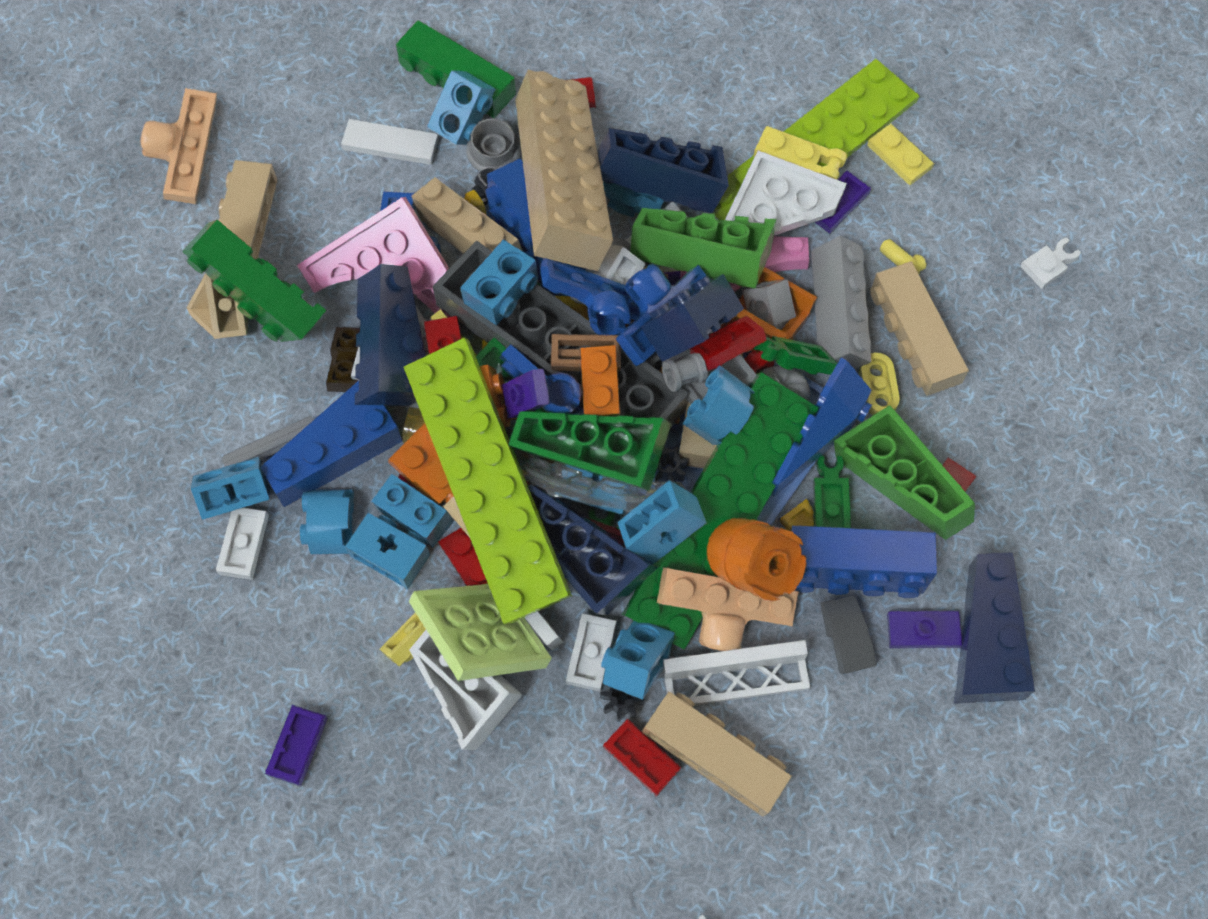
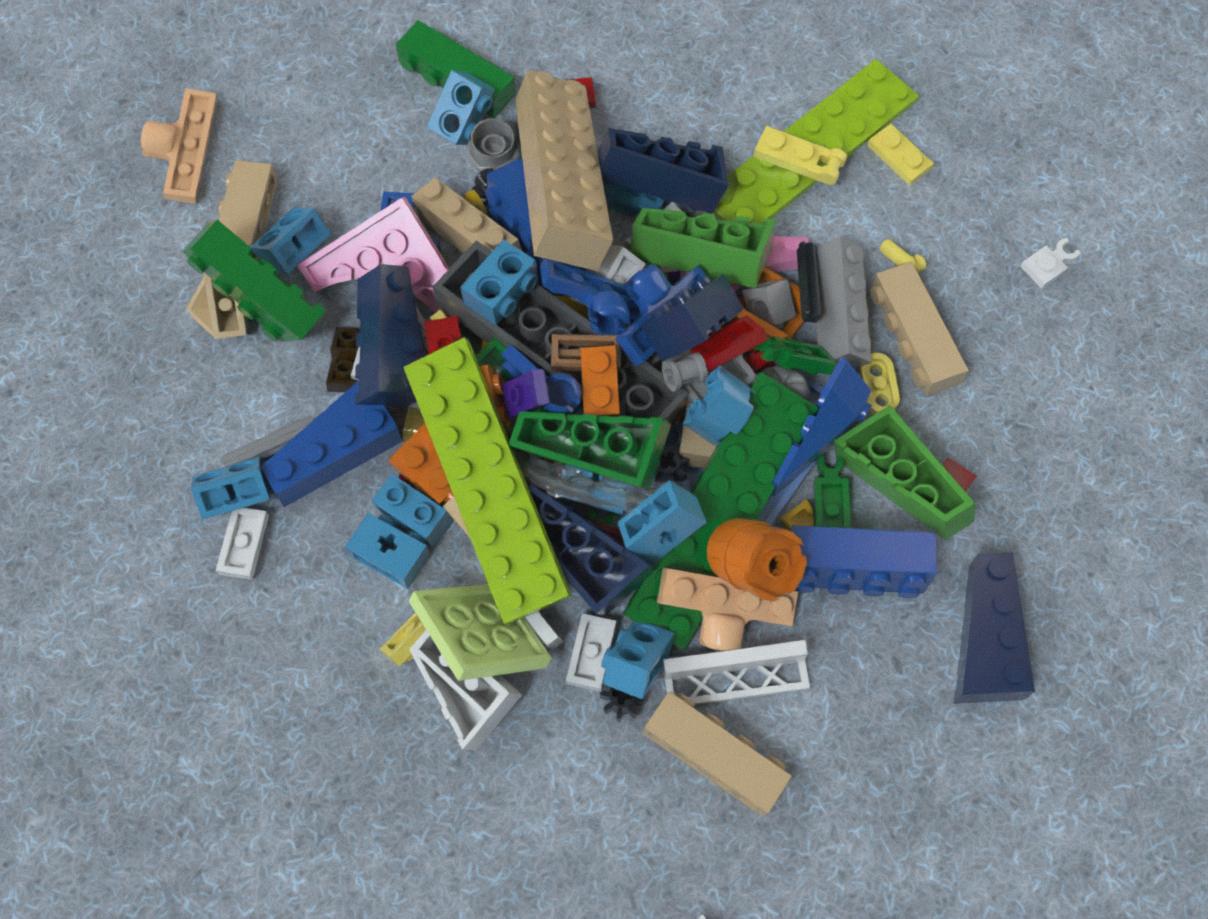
(291, 239): none -> dark azure brick
(296, 745): dark purple plate -> none
(327, 520): dark azure cylinder -> none
(390, 141): white tile -> none
(463, 557): red plate -> none
(642, 757): red plate -> none
(785, 193): white plate -> none
(808, 282): none -> black axle
(849, 633): dark grey slope -> none
(853, 195): dark purple plate -> none
(924, 629): dark purple plate -> none

